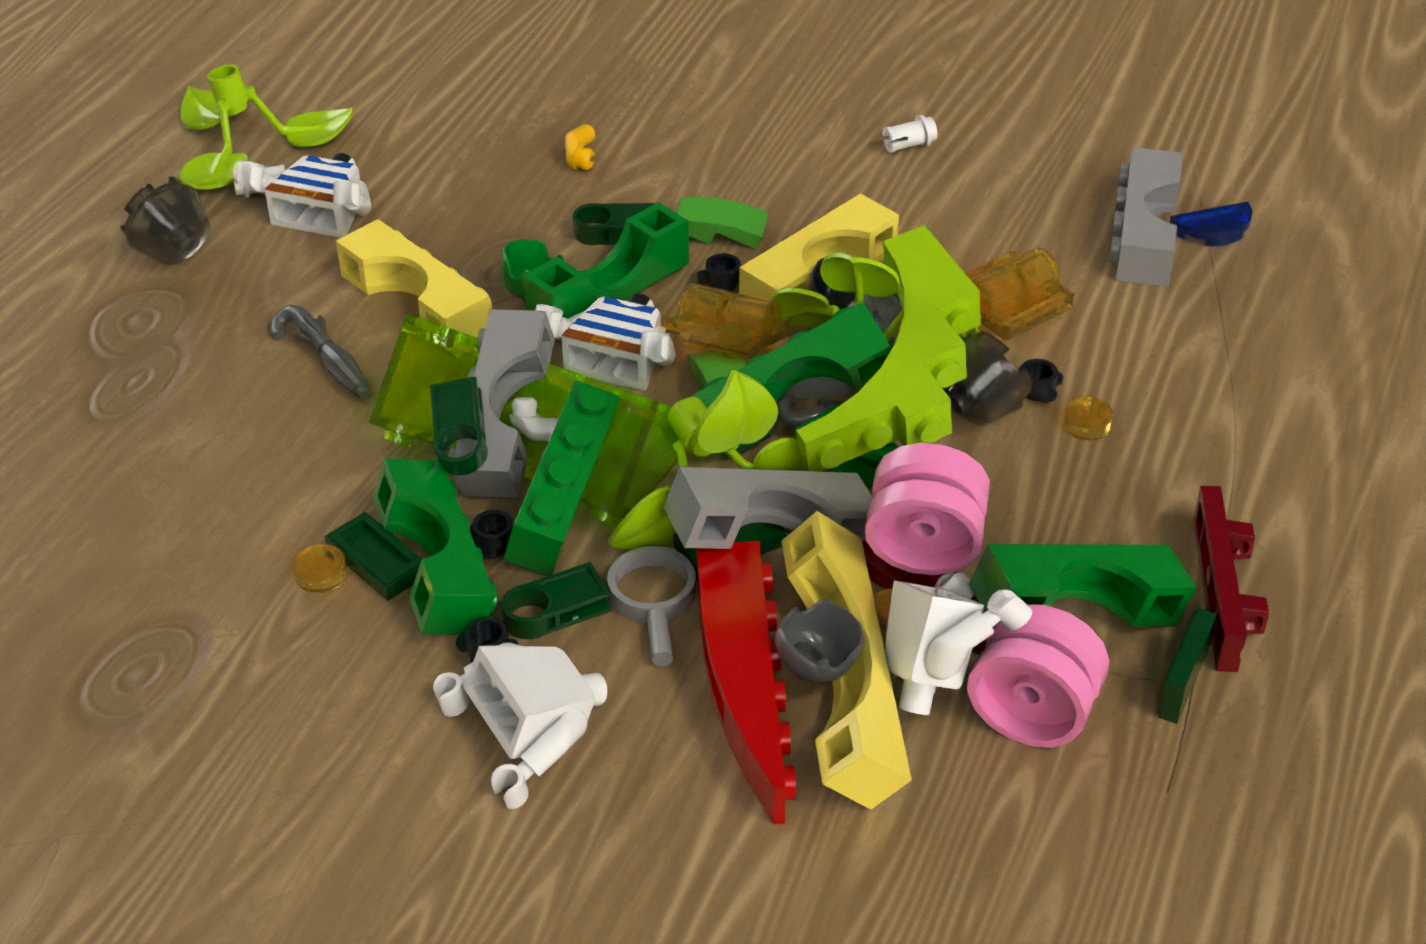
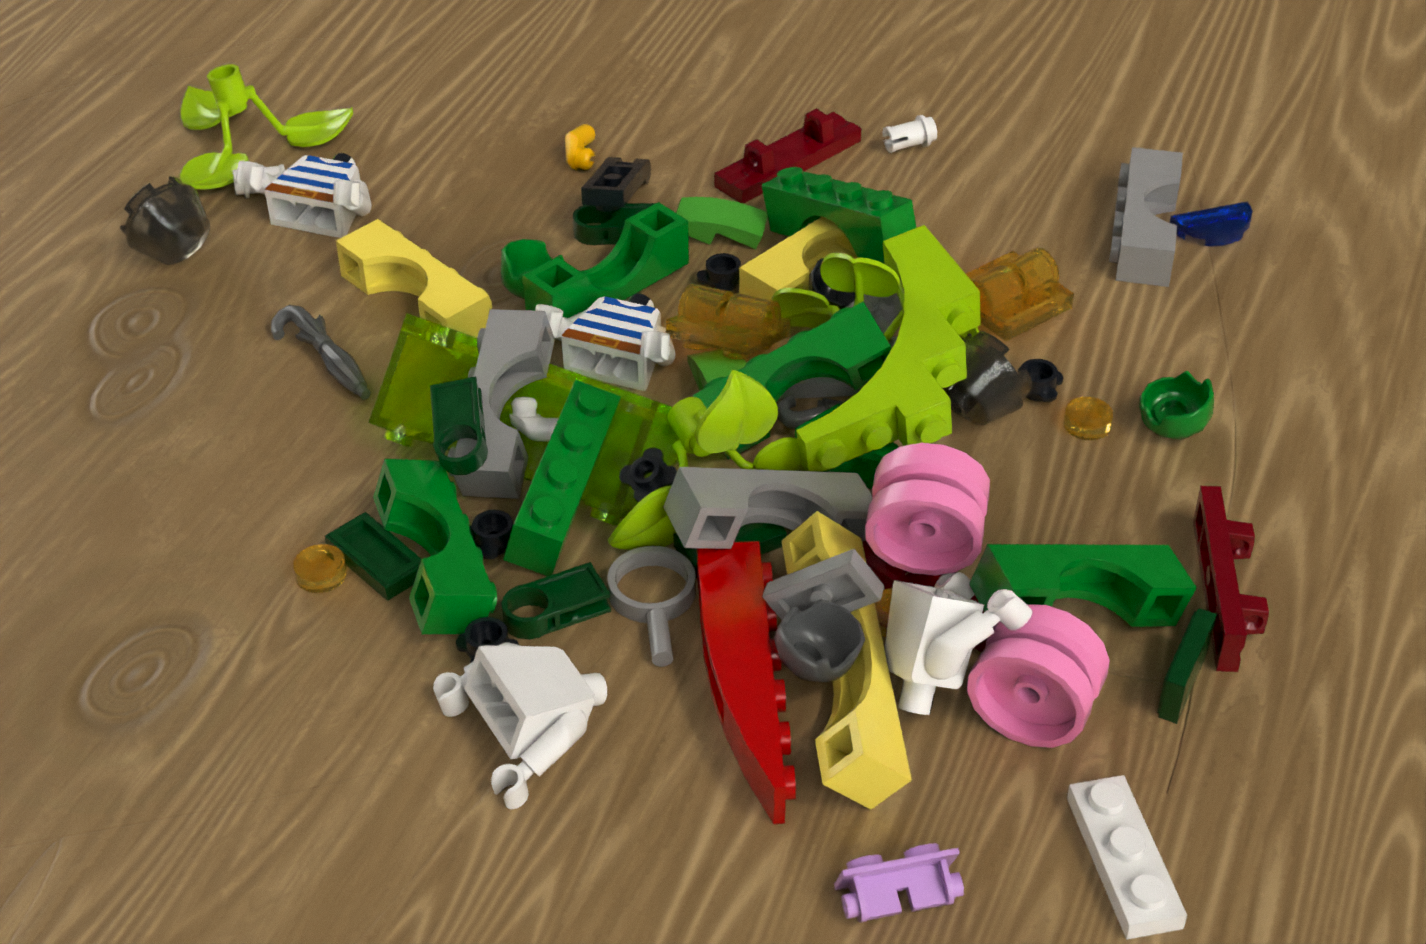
(615, 183): none -> black plate
(635, 474): none -> black plate
(815, 142): none -> dark red hinge
(838, 579): none -> light grey plate
(862, 213): none -> green arch
(921, 873): none -> lavender hinge
(1126, 857): none -> white plate
(1177, 406): none -> green hair

